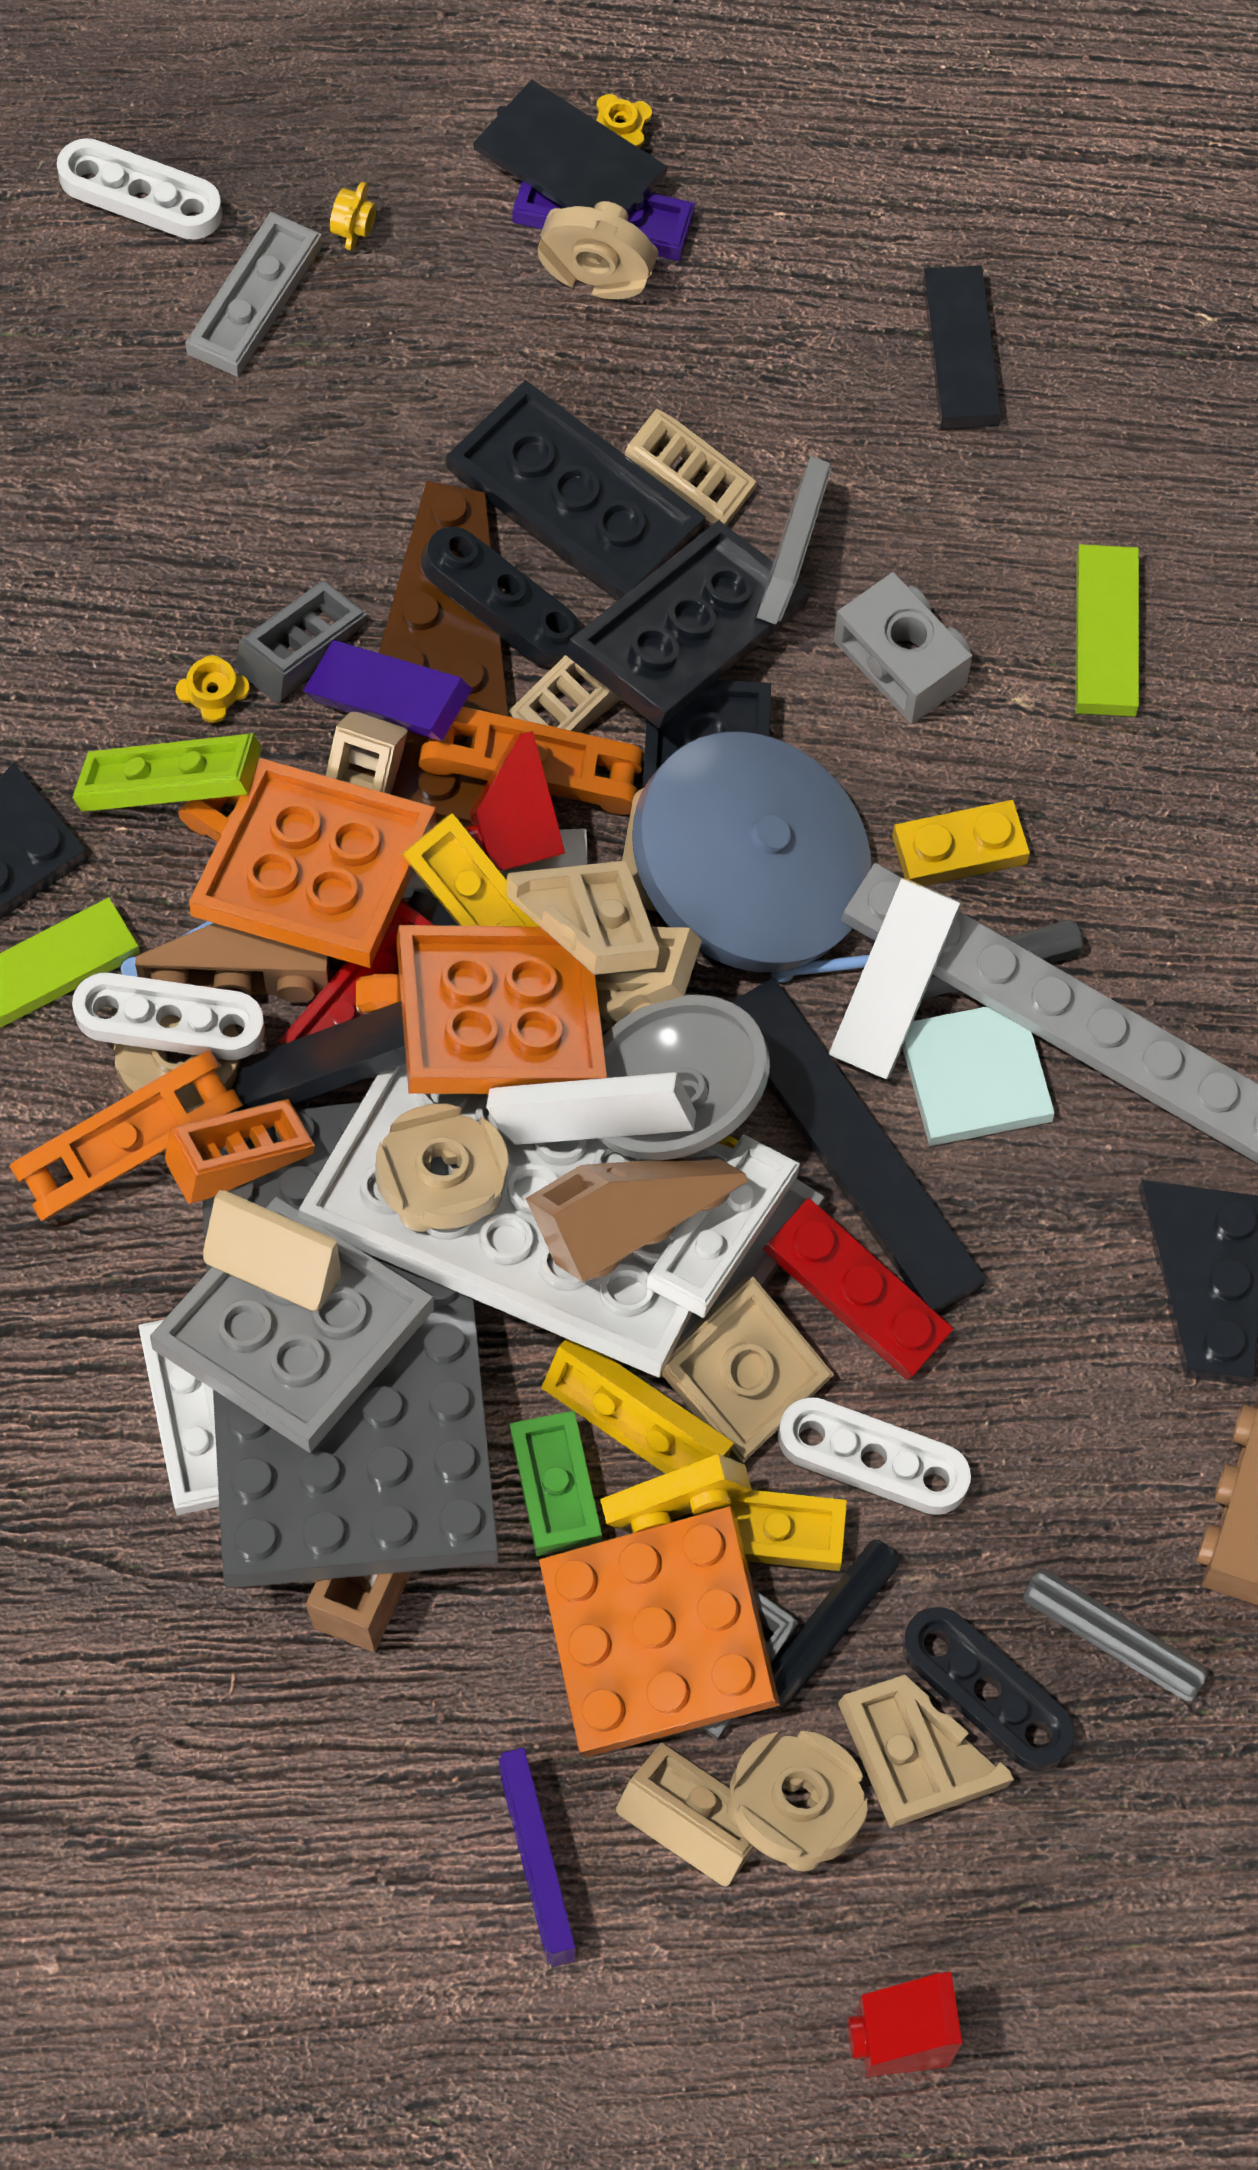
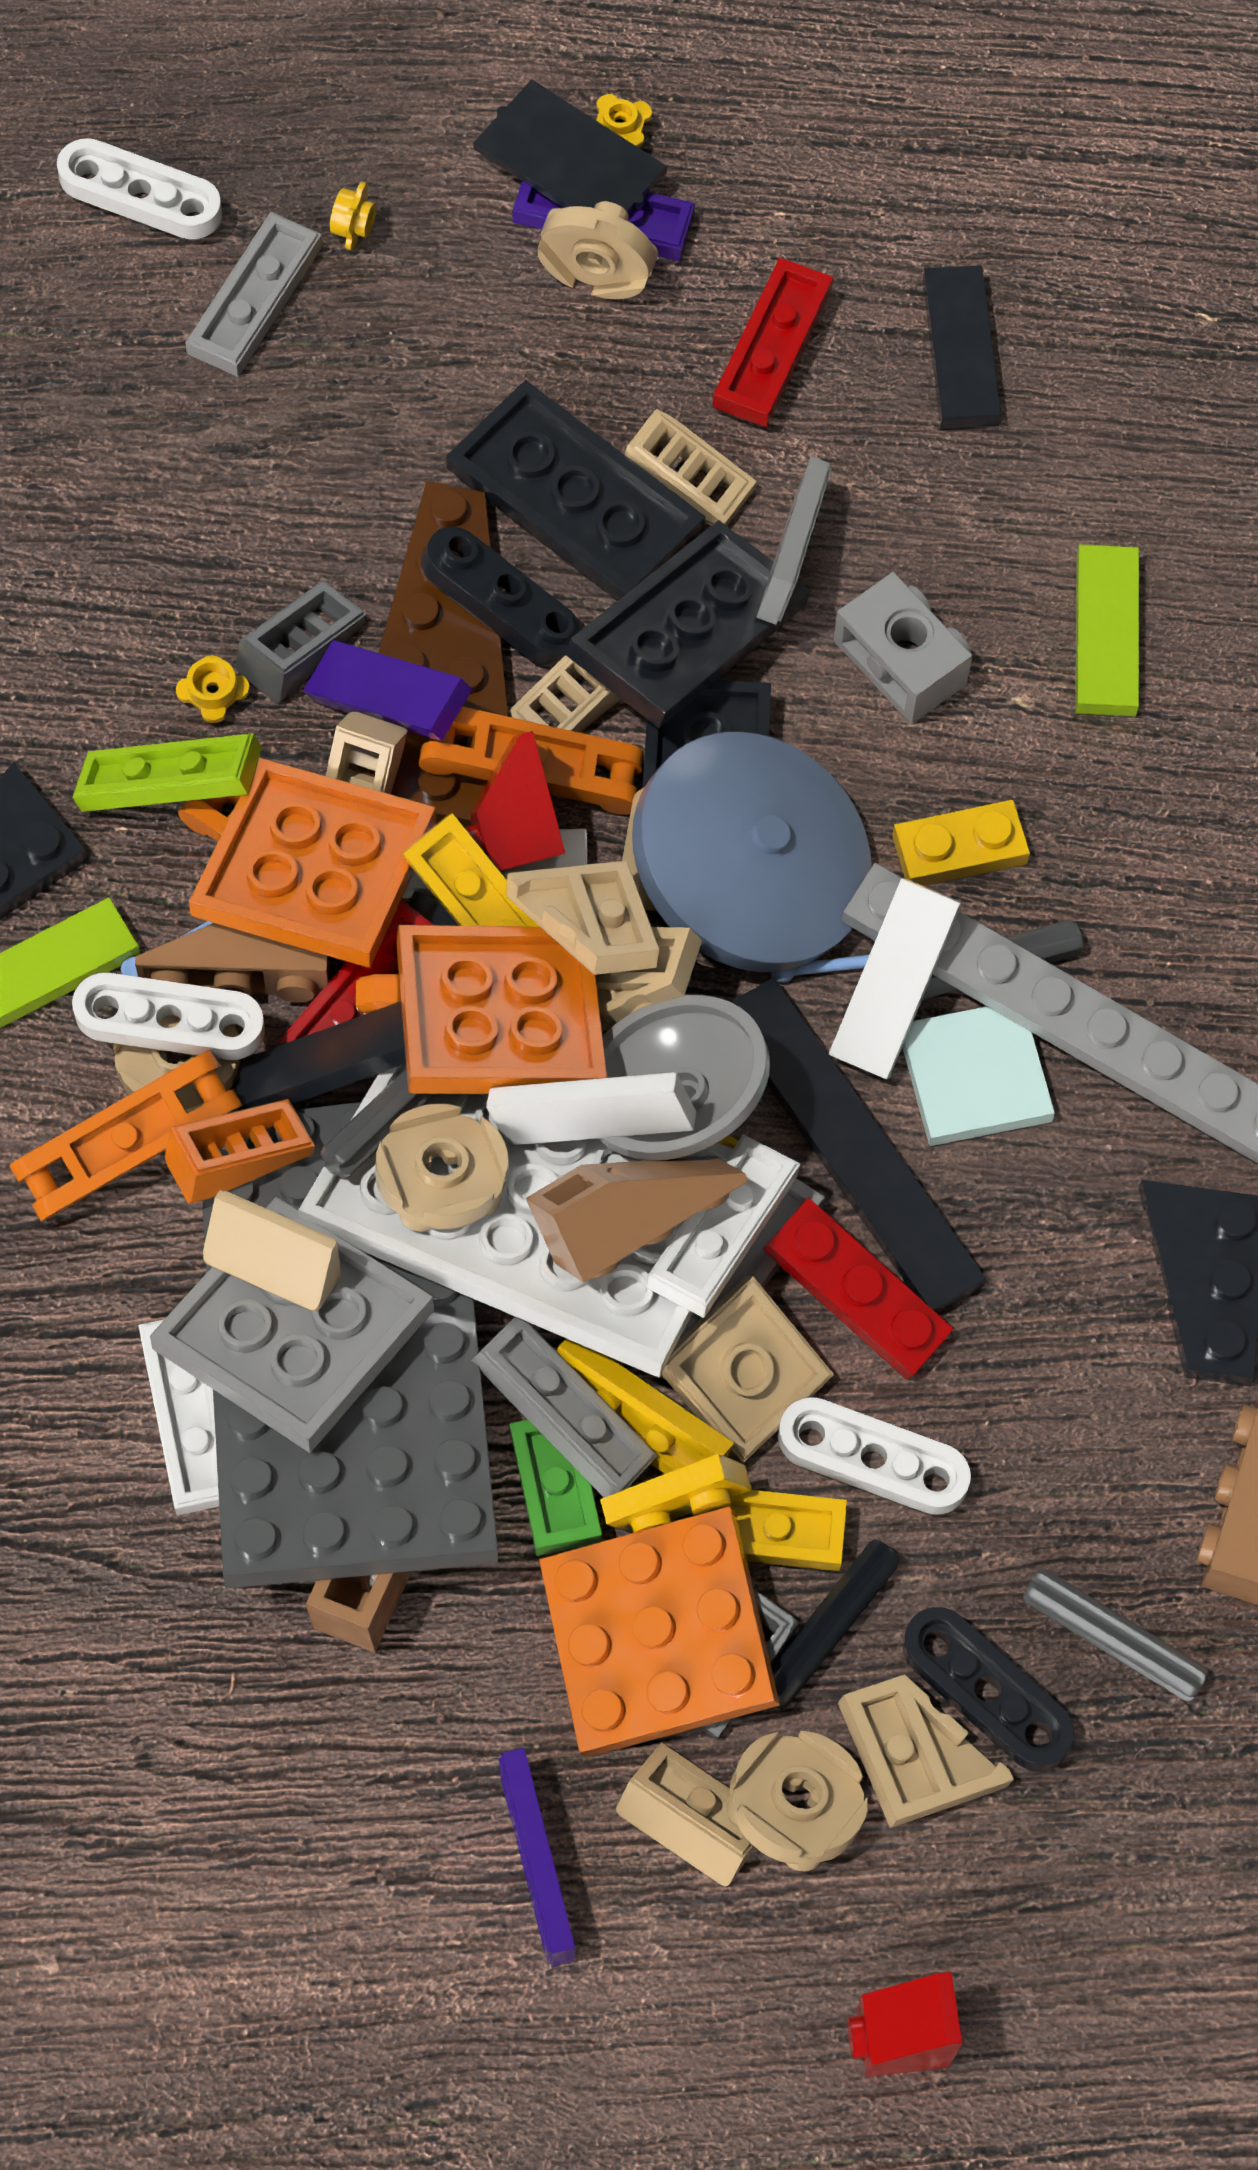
(369, 1127): none -> dark grey axle
(564, 1408): none -> light grey tile
(772, 342): none -> red plate

